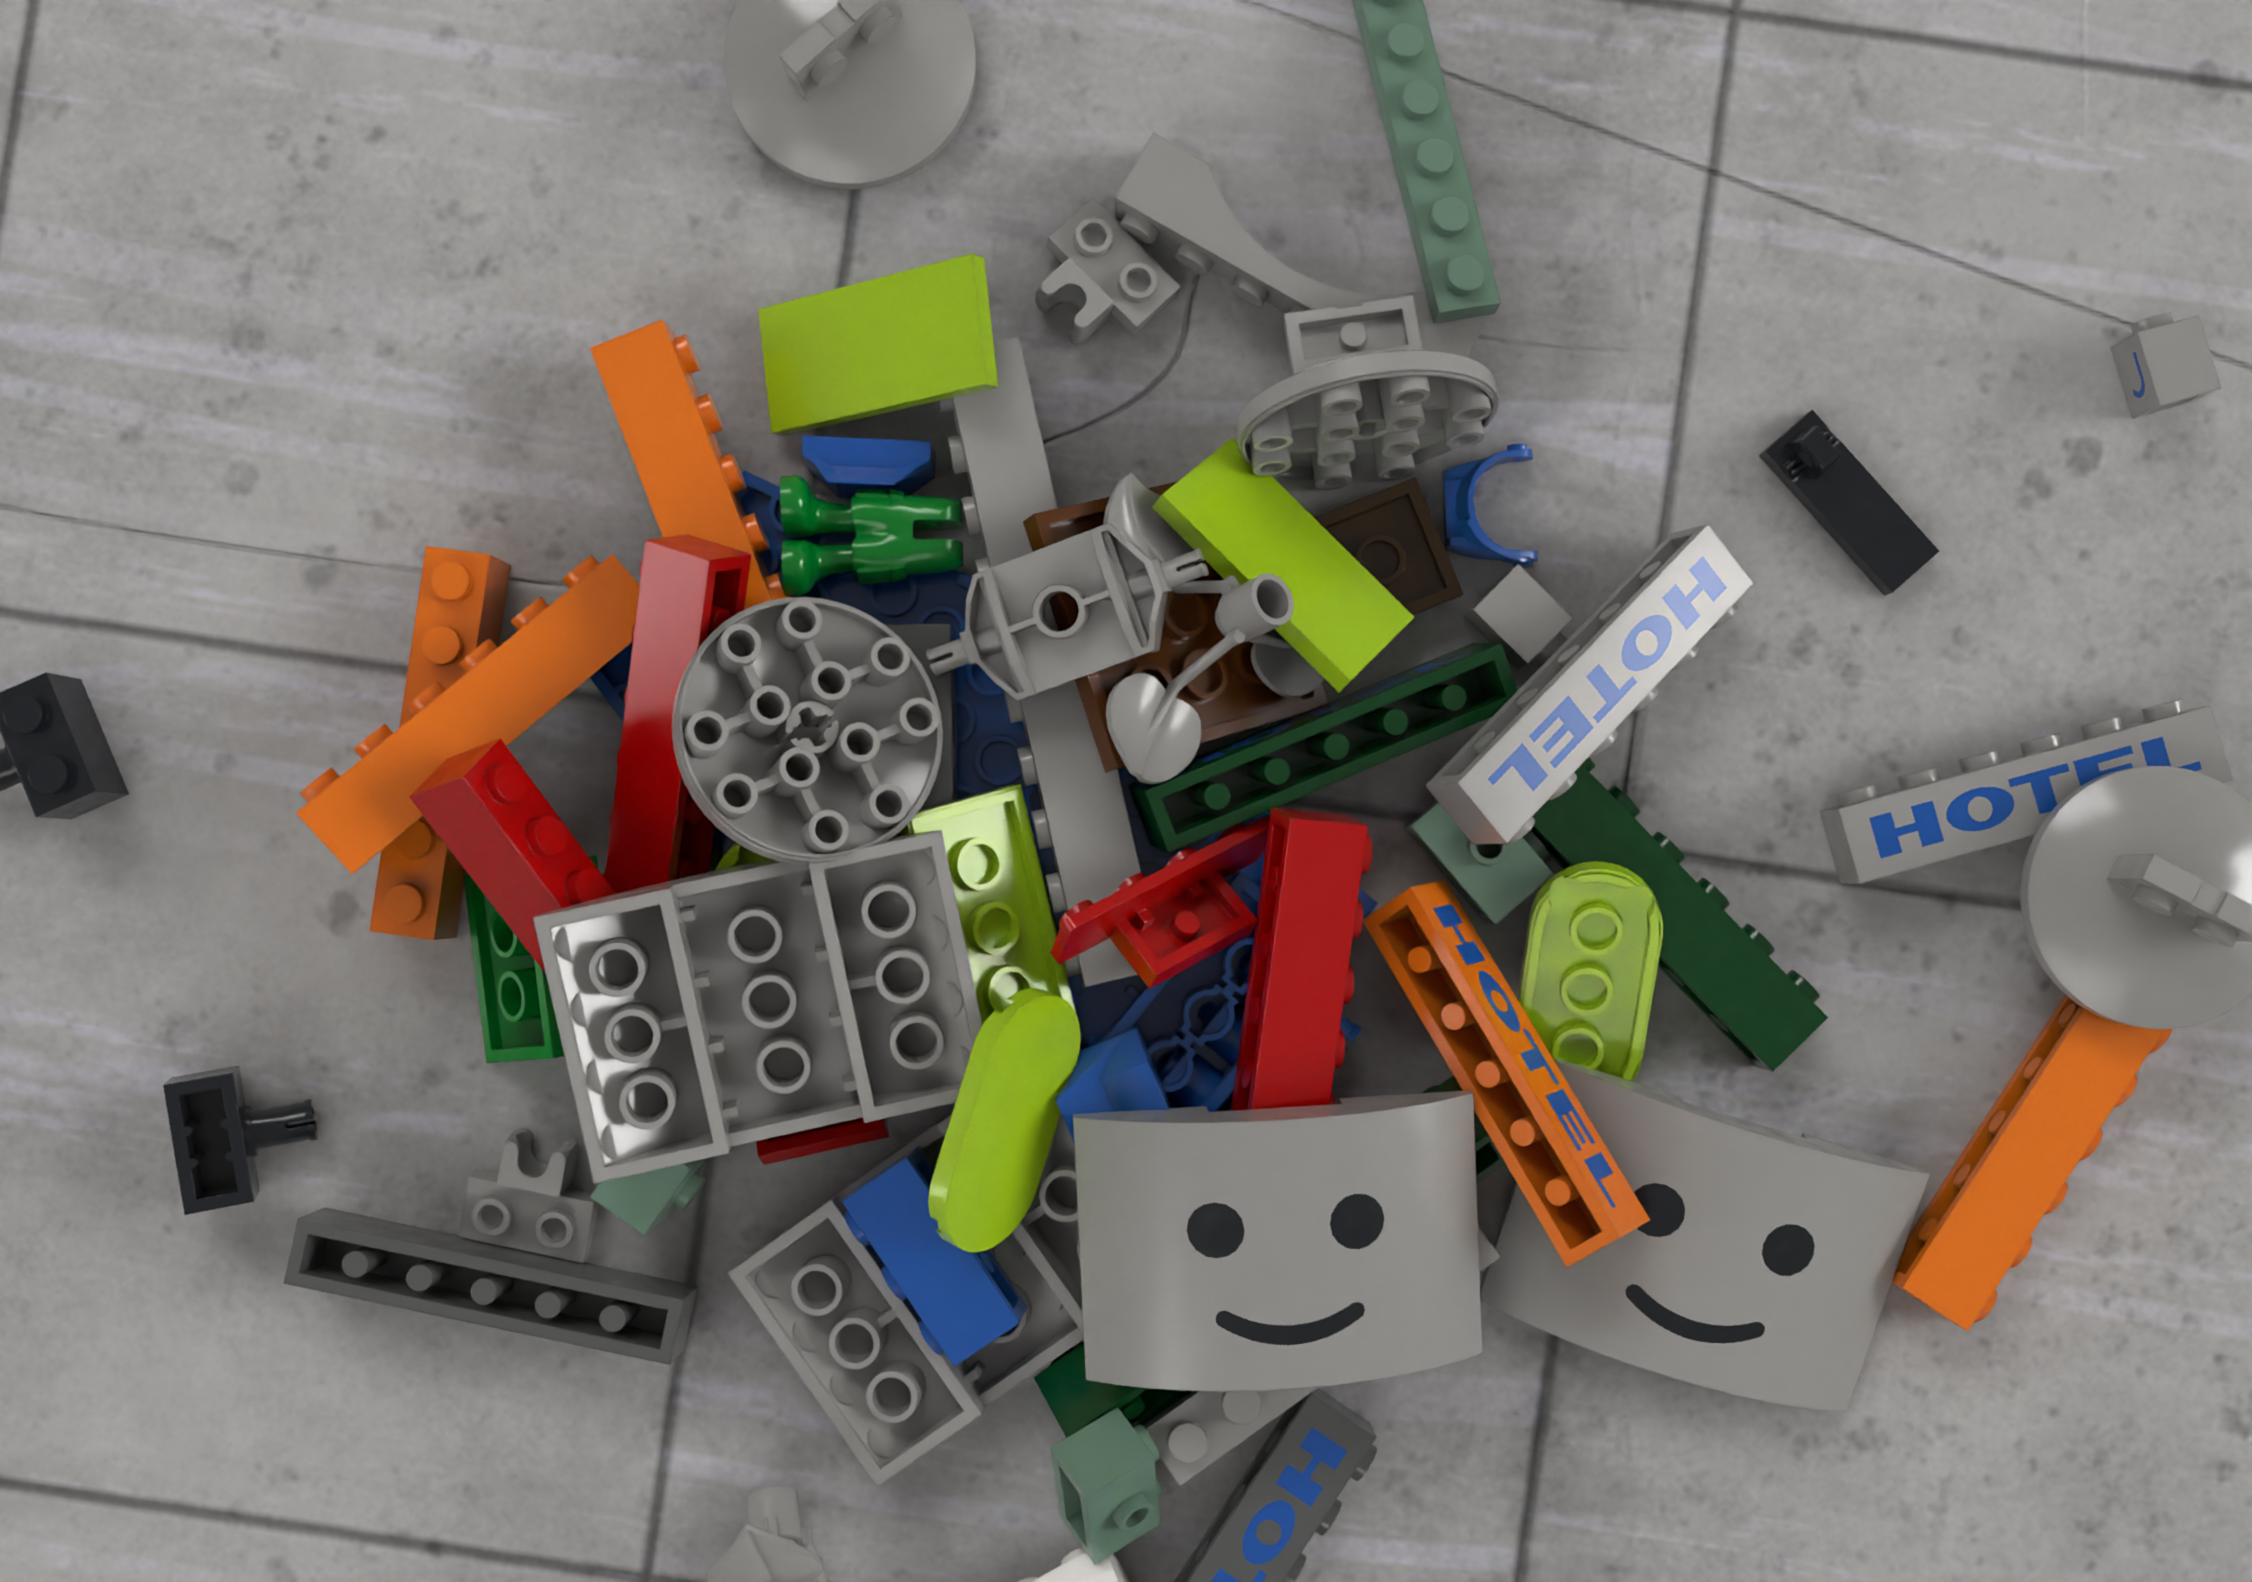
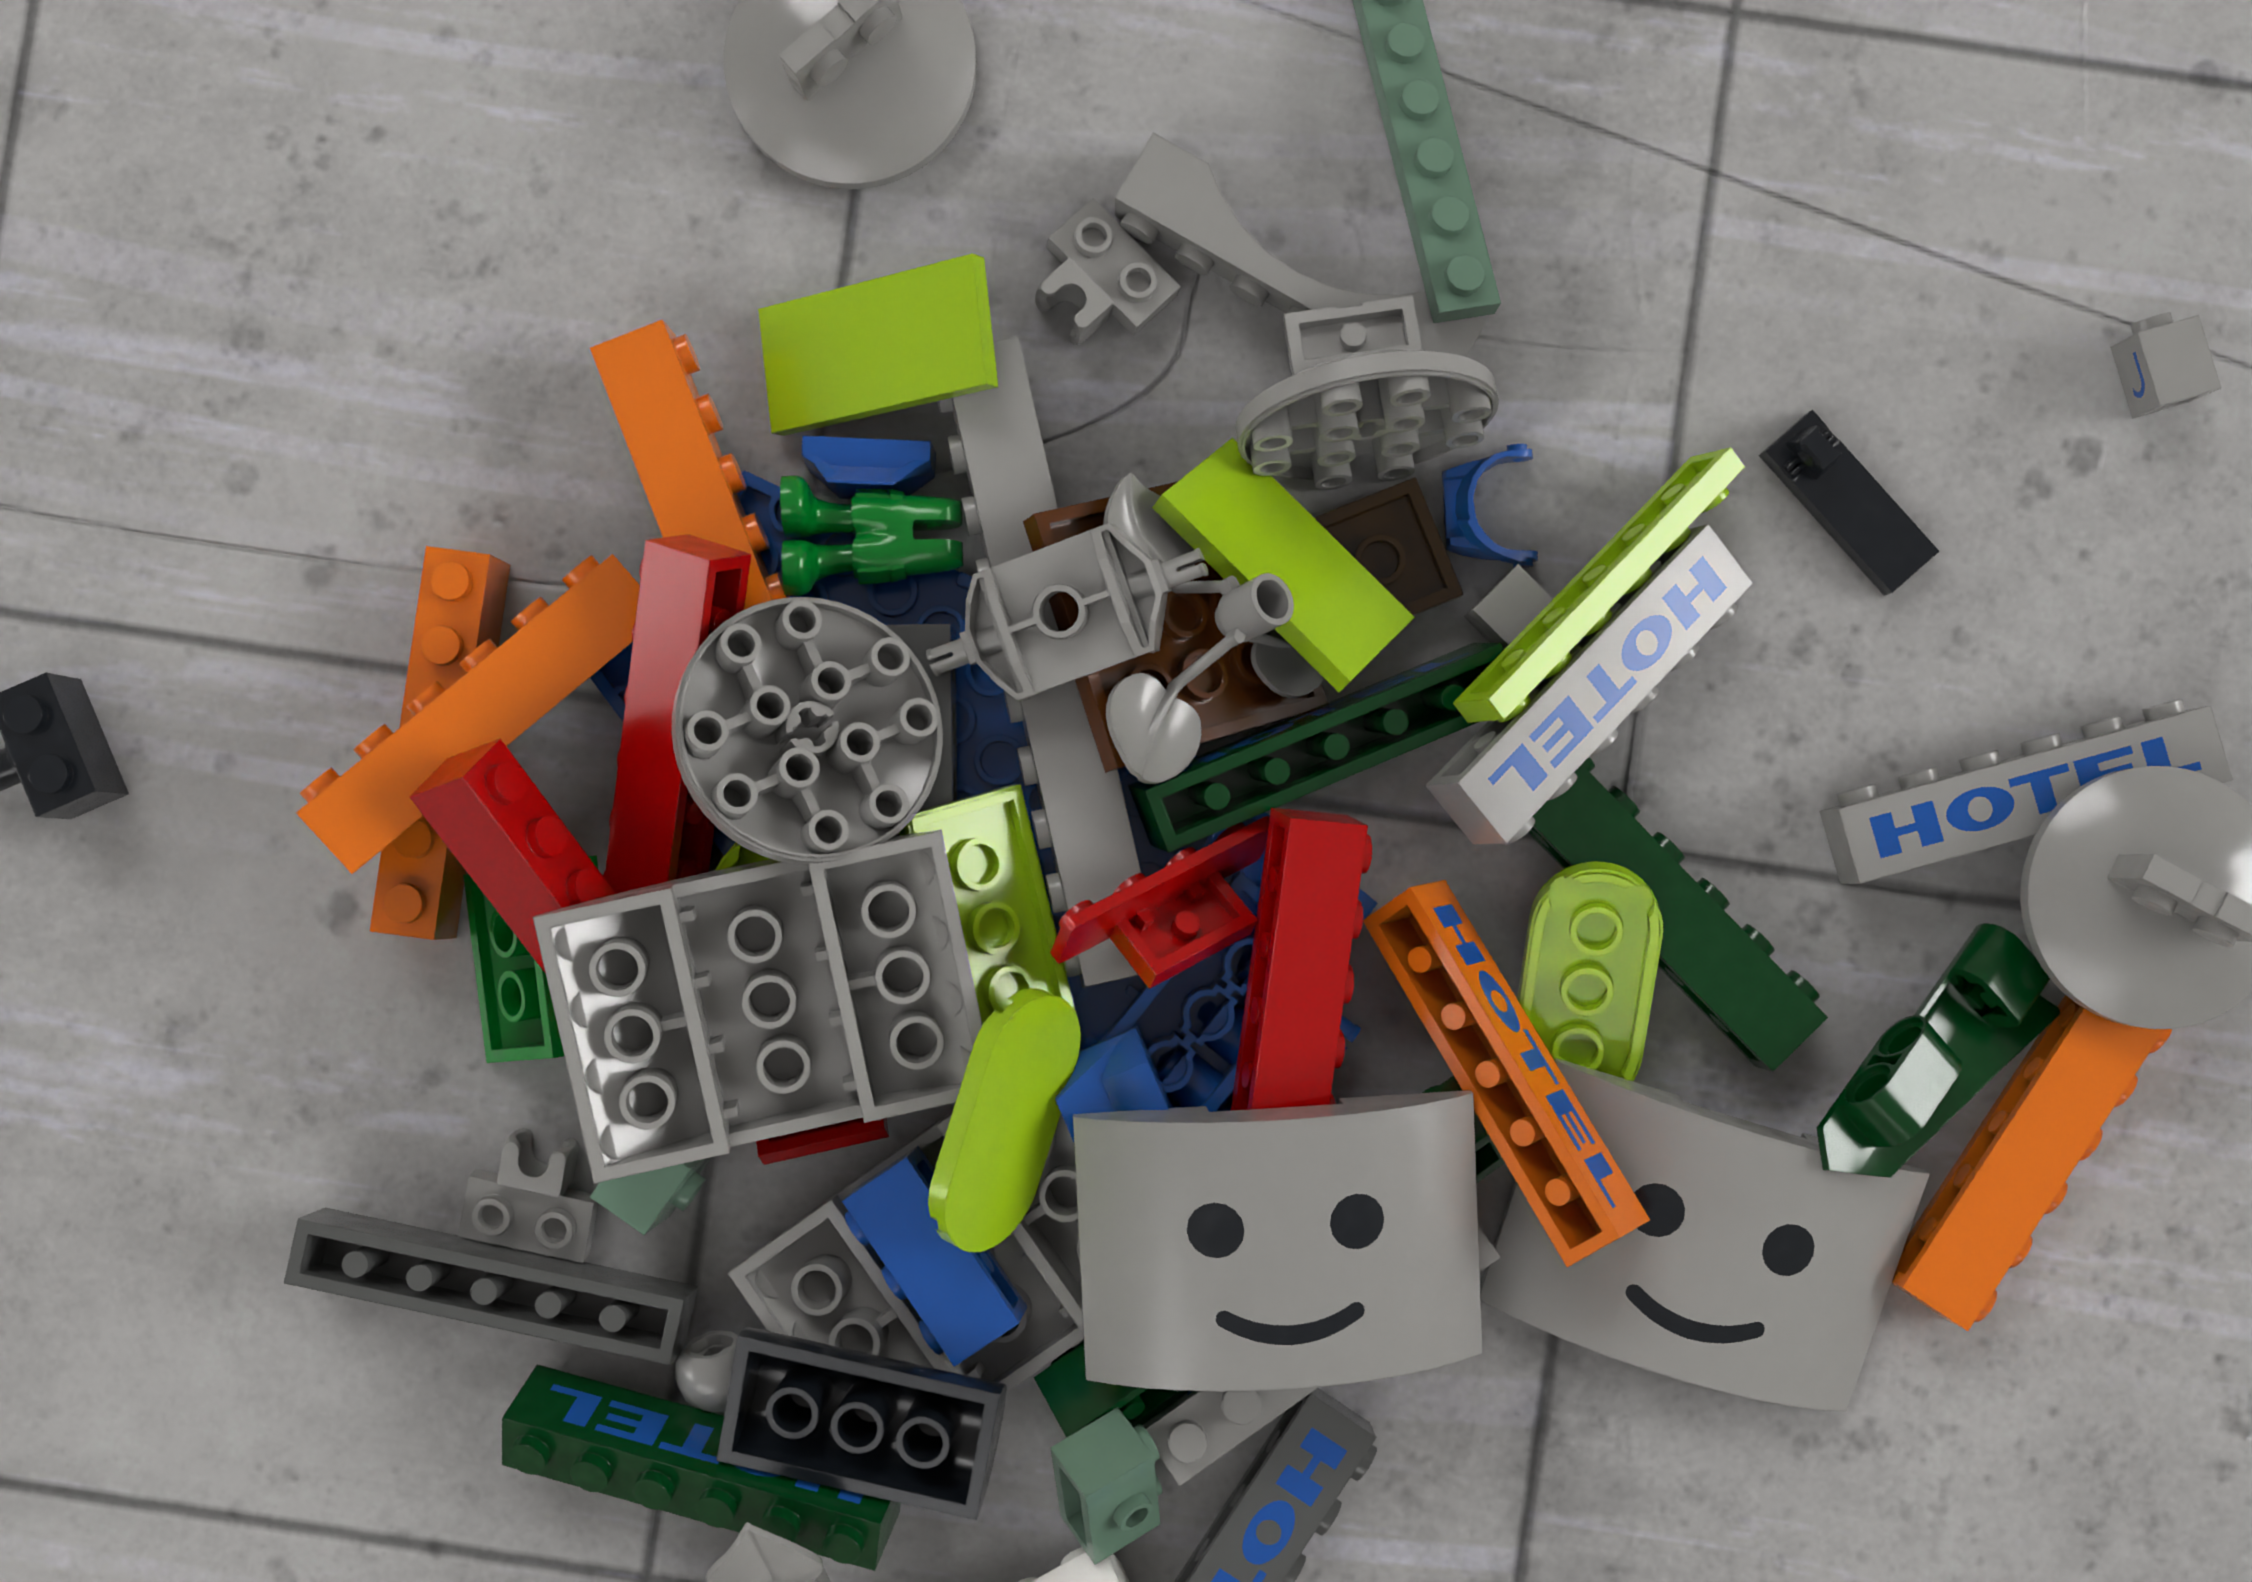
(221, 1135): black brick -> none
(668, 1462): none -> dark green brick
(706, 1370): none -> light grey piece
(861, 1422): none -> black brick
(1486, 875): sand green brick -> none
(1586, 600): none -> lime plate
(1939, 1057): none -> dark green panel

